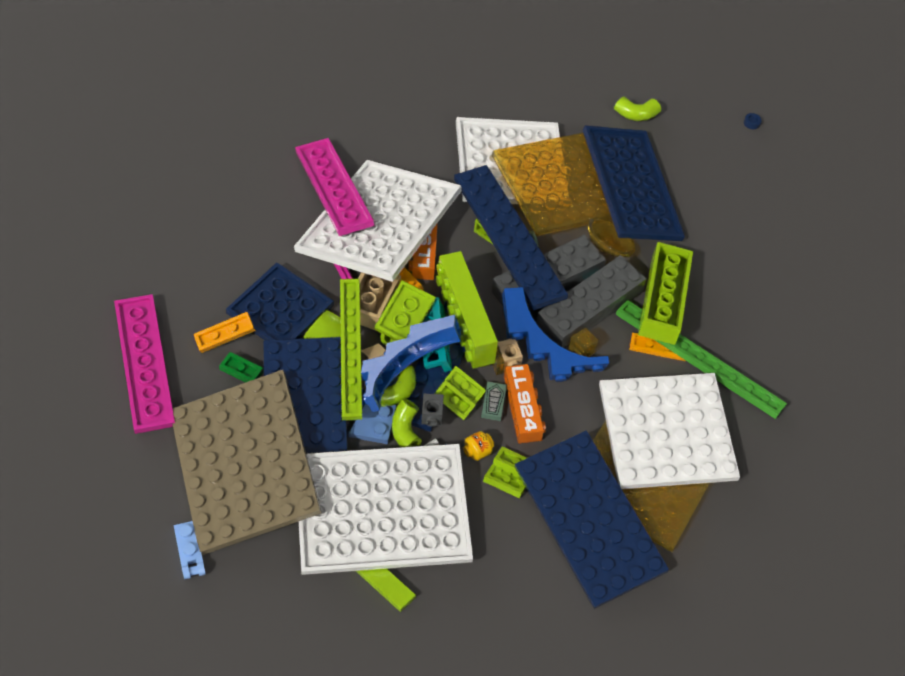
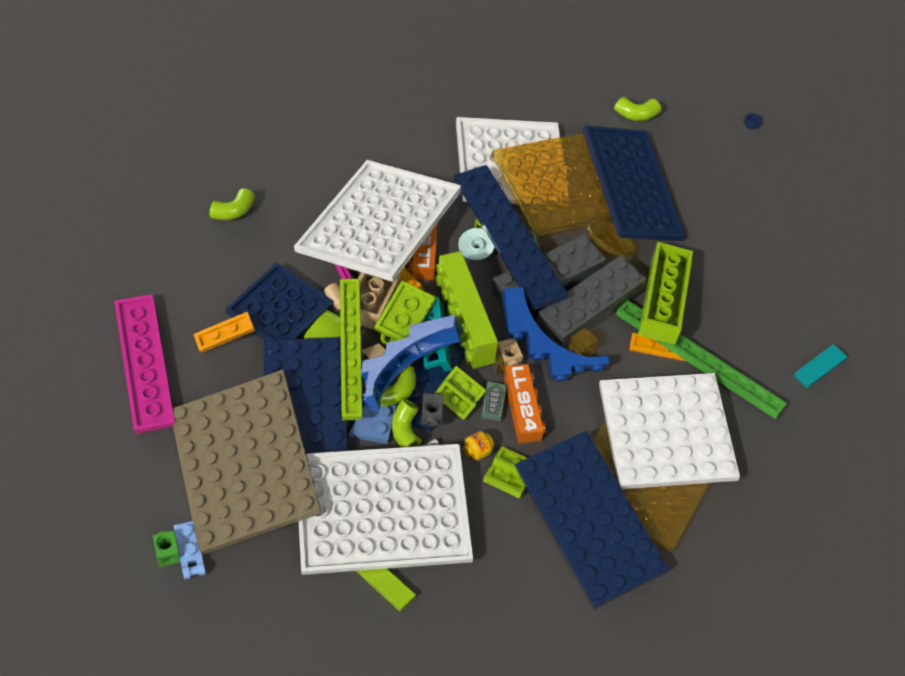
(166, 556): none -> bright green brick
(233, 209): none -> lime cylinder
(240, 368): green plate -> none
(333, 292): none -> tan cone
(334, 187): dark pink plate -> none
(472, 238): none -> light aqua dish
(820, 366): none -> teal tile

